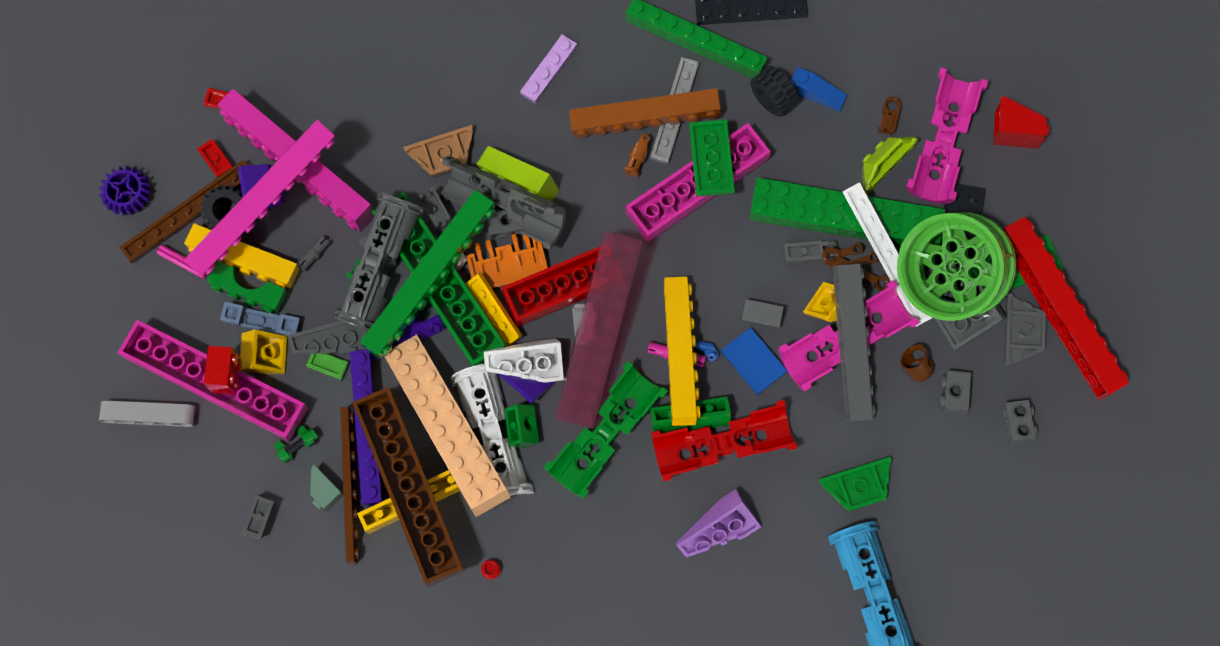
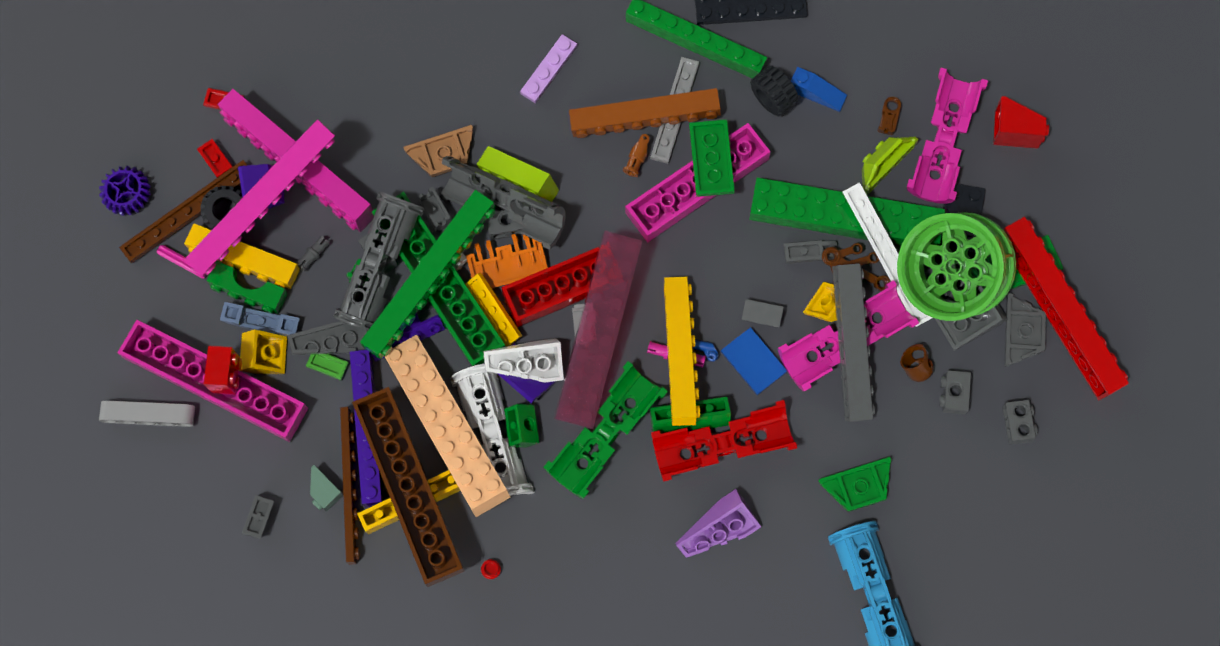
(306, 439): green piece -> none

